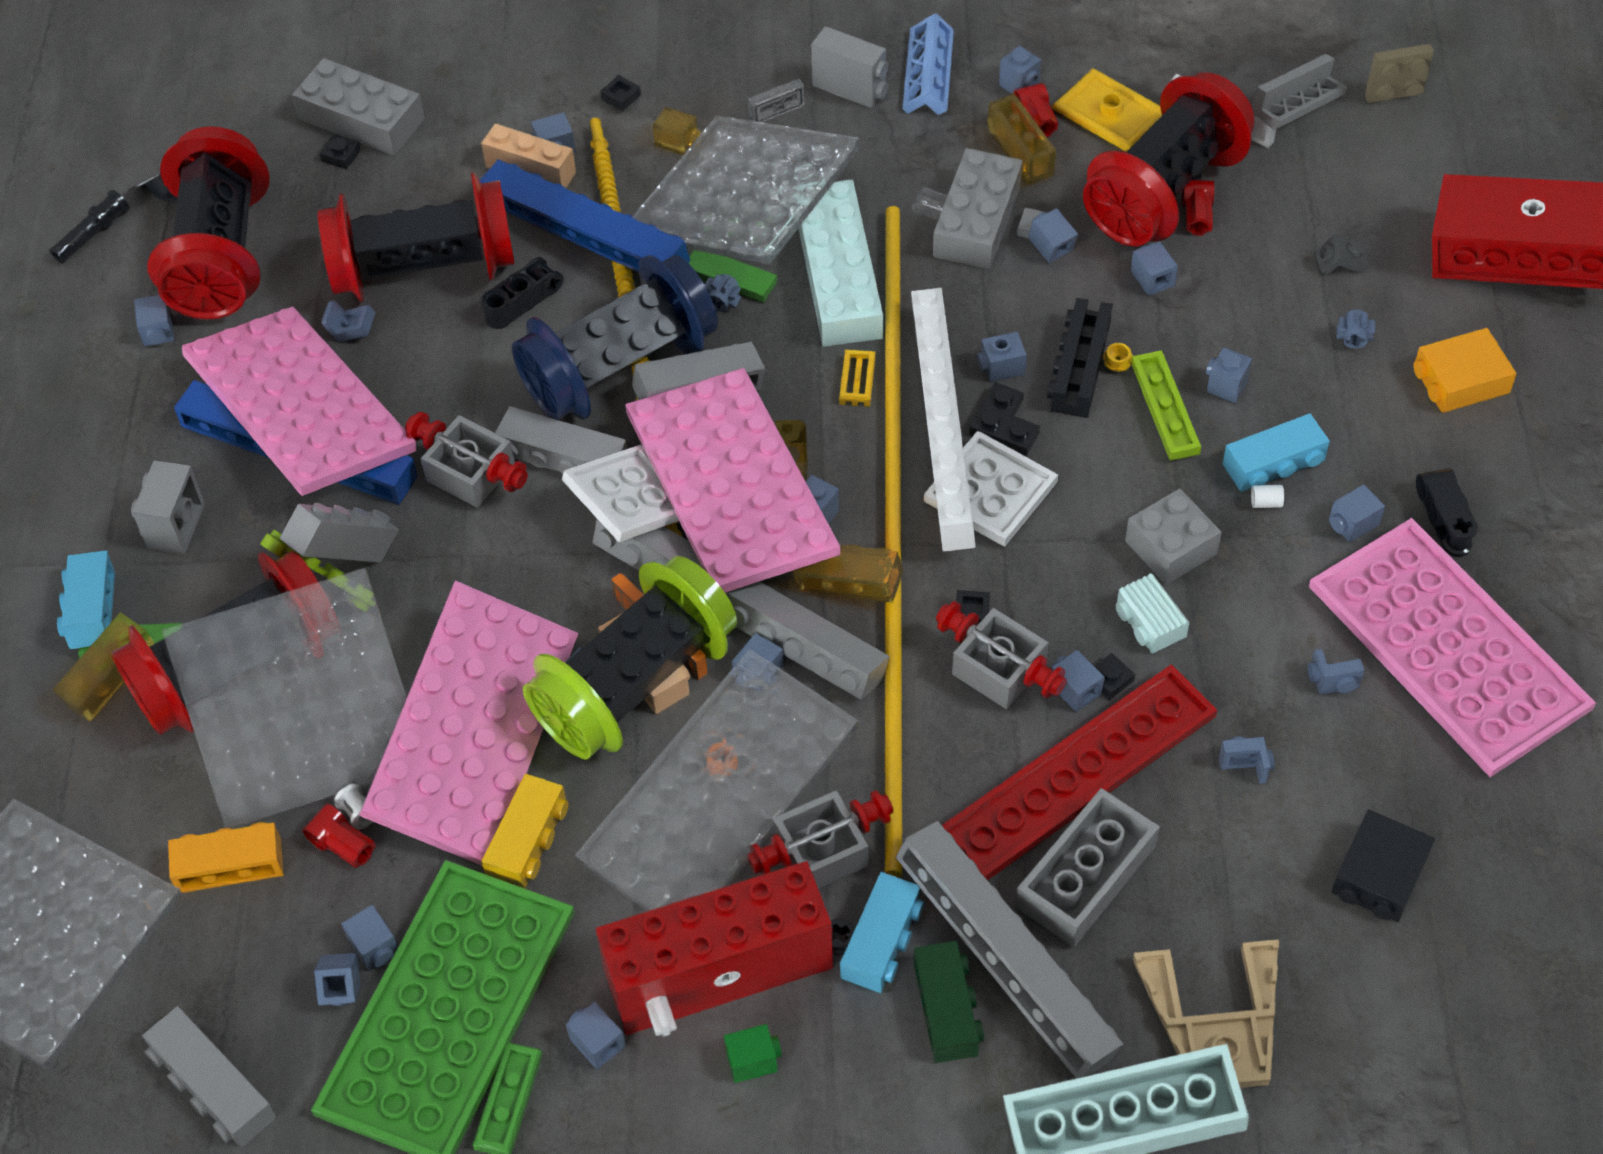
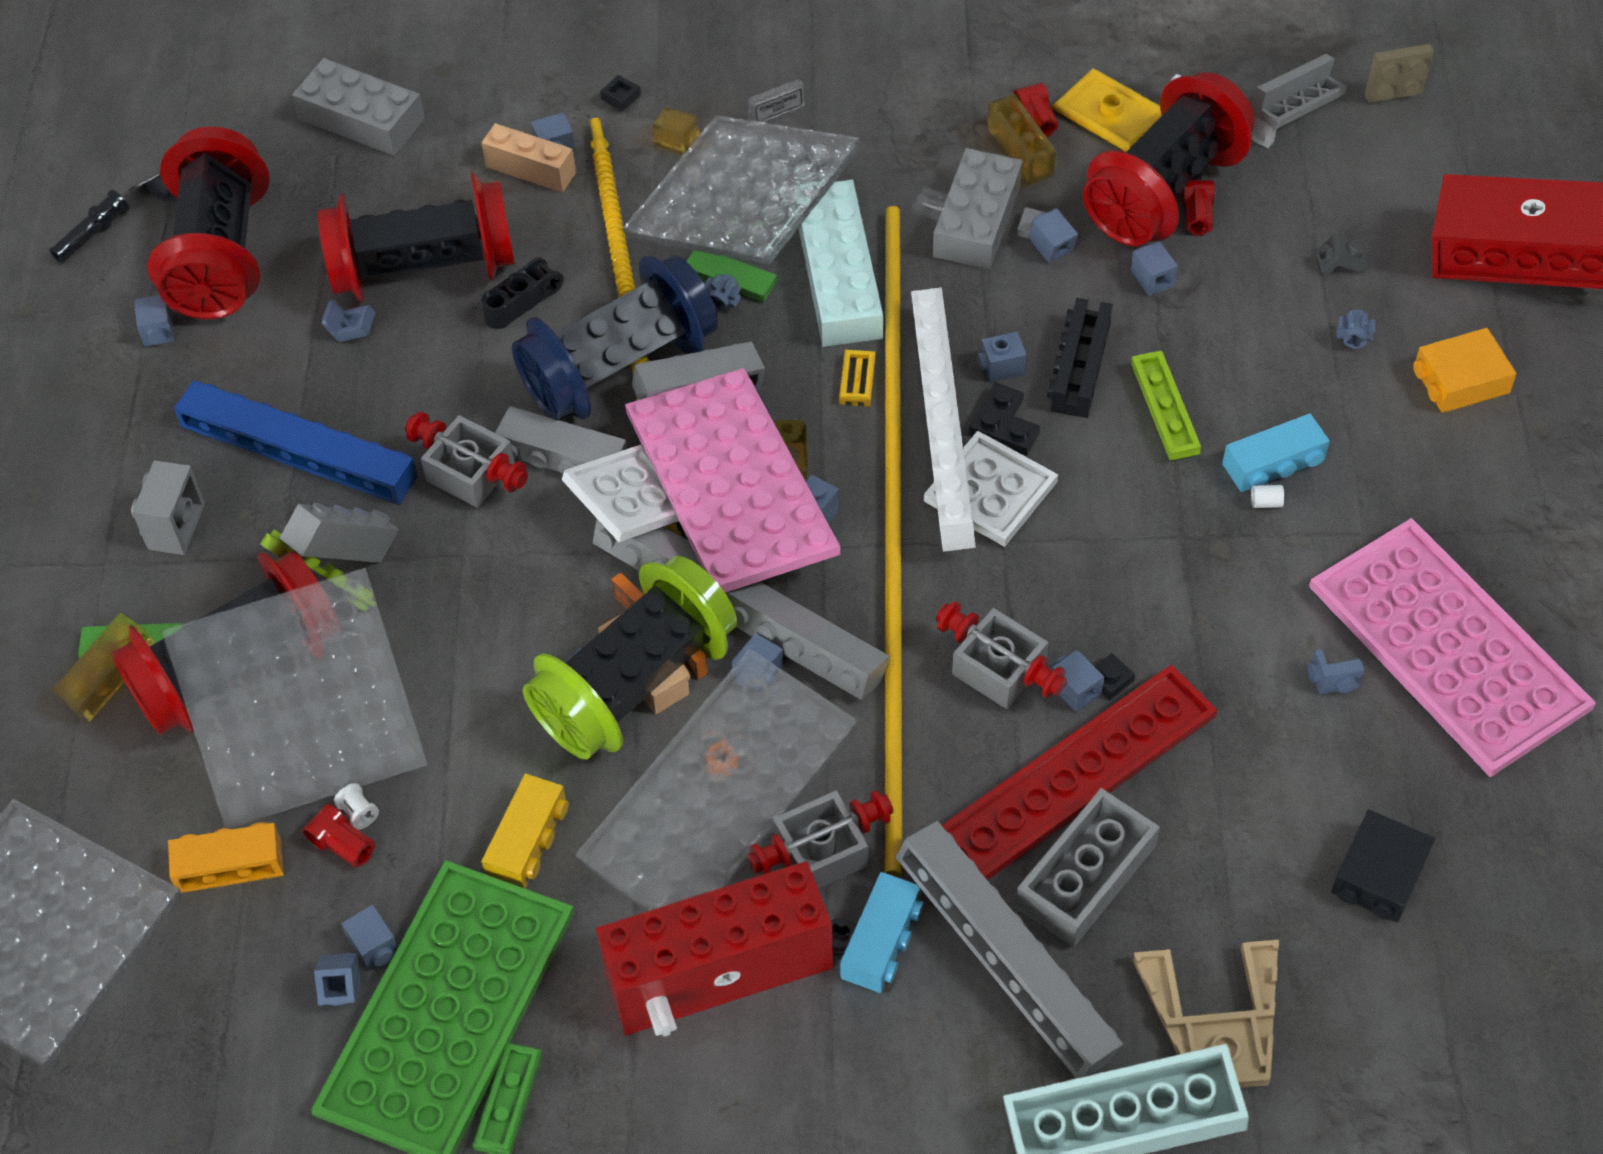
(86, 598): medium azure brick -> none
(209, 1077): light grey brick -> none
(298, 400): bright pink plate -> none
(340, 151): black plate -> none
(465, 725): bright pink plate -> none
(581, 219): blue brick -> none
(595, 1034): sand blue brick -> none
(752, 1053): green brick -> none
(849, 67): light grey brick -> none
(854, 574): clear yellow brick -> none
(936, 65): light blue fence -> none
(947, 1001): dark green brick -> none
(974, 602): black plate -> none
(1019, 70): sand blue brick -> none
(1117, 351): yellow plate -> none
(1151, 614): light aqua brick -> none
(1173, 536): light grey brick -> none
(1228, 374): sand blue brick -> none
(1245, 753): sand blue bracket -> none
(1356, 513): sand blue brick -> none
(1447, 510): black piece -> none

